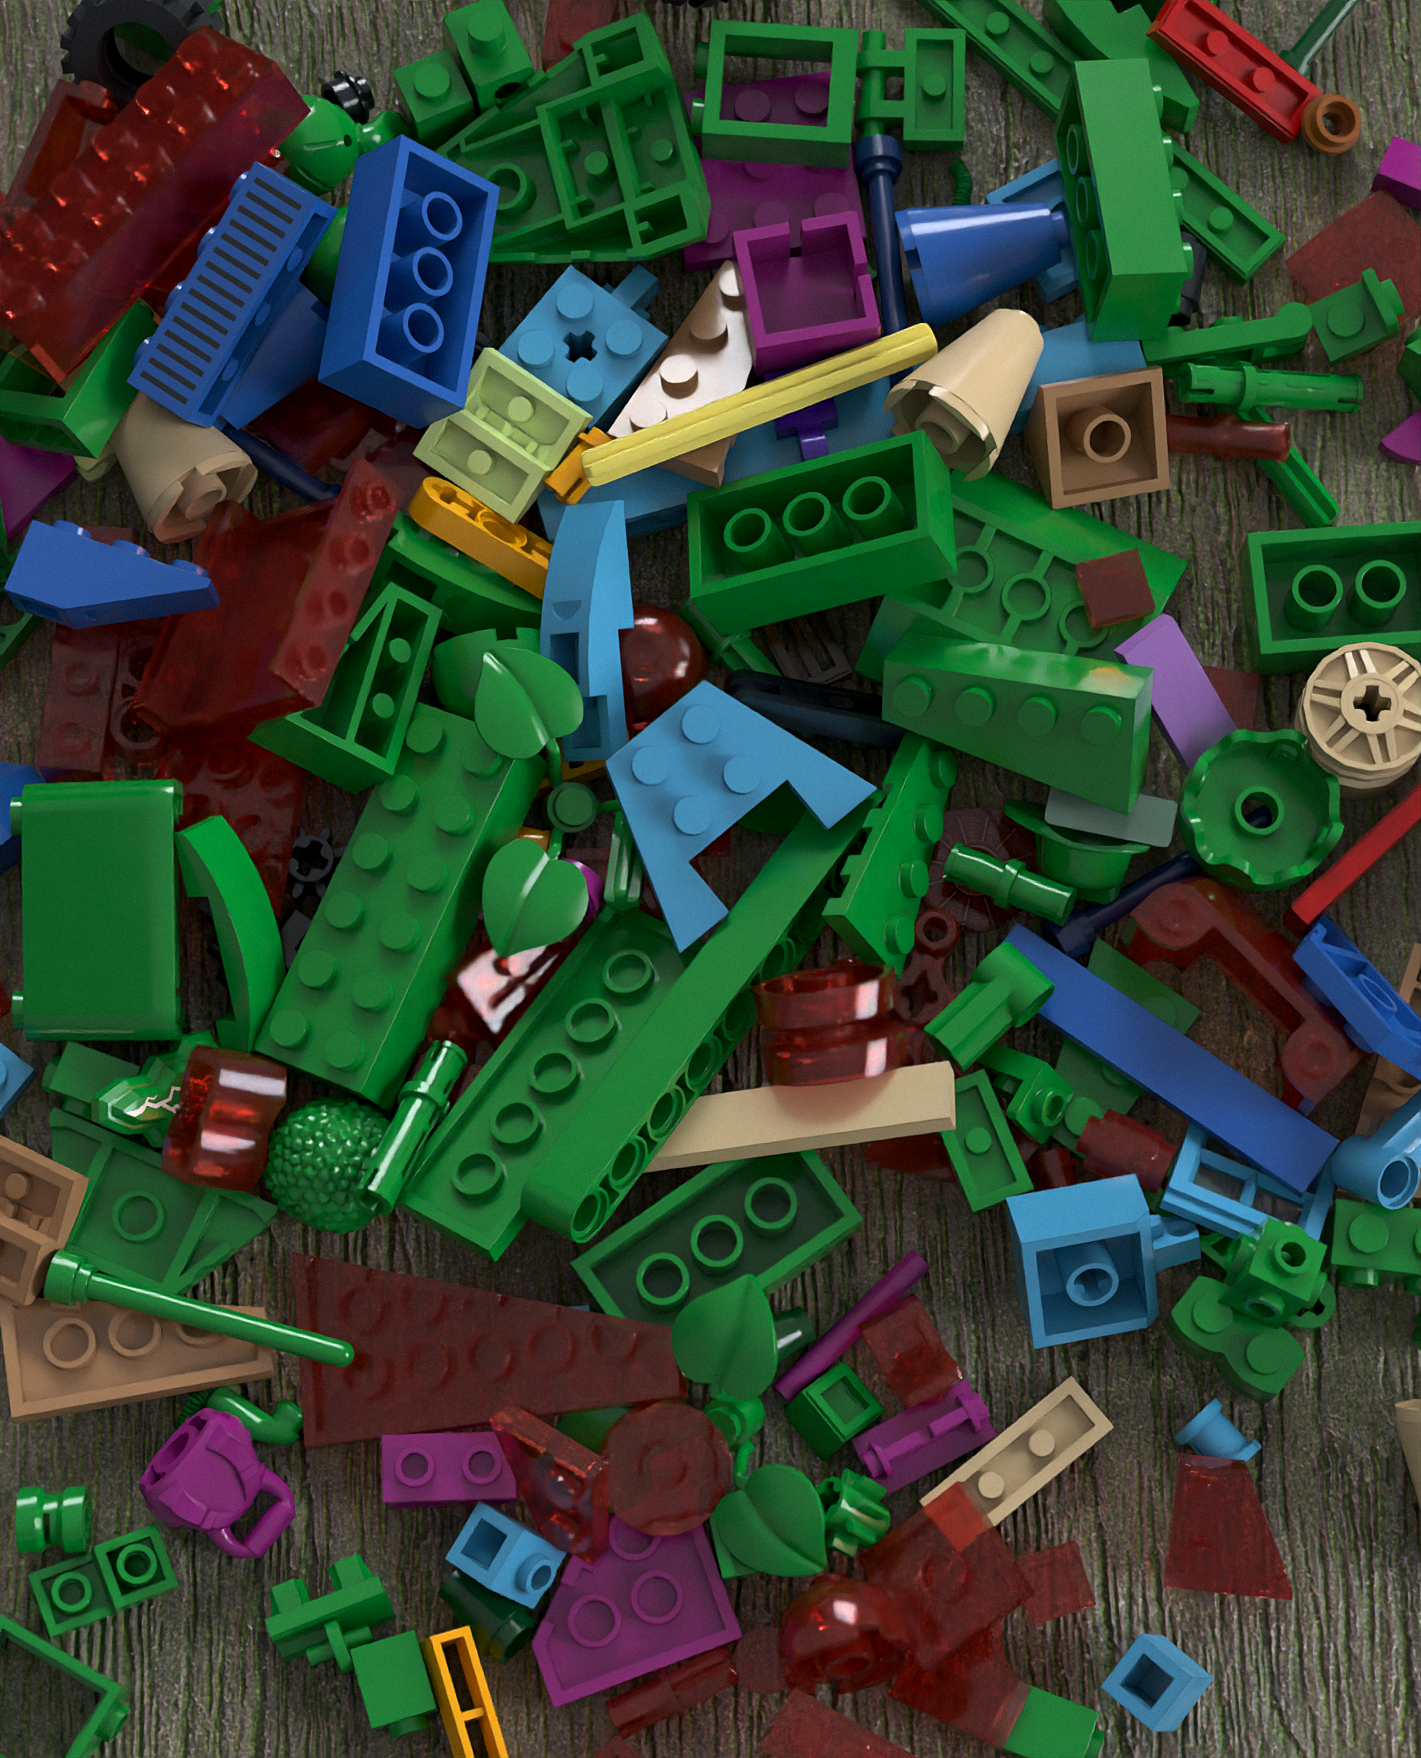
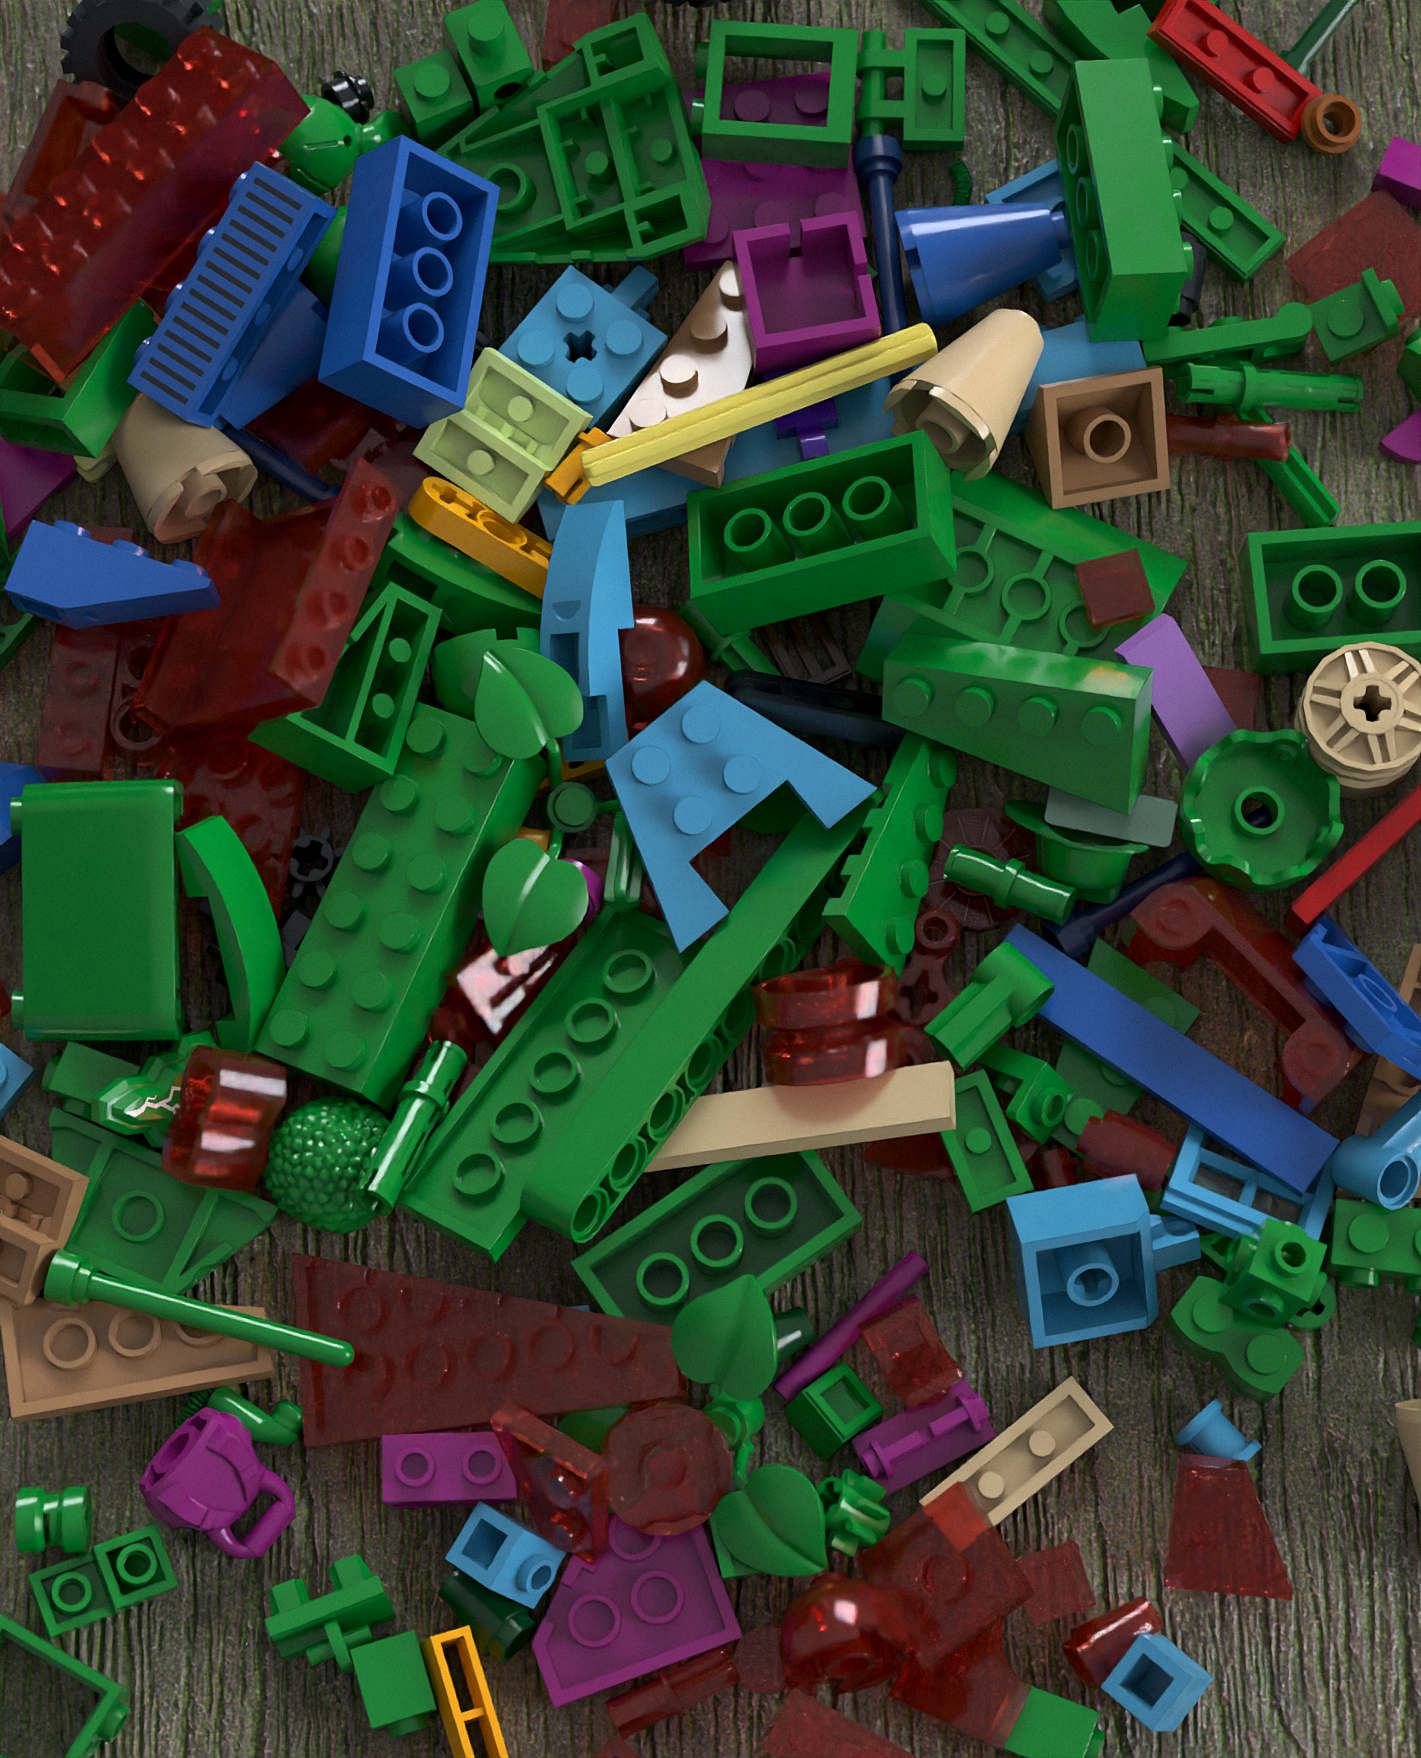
(1104, 1640): none -> clear red cone

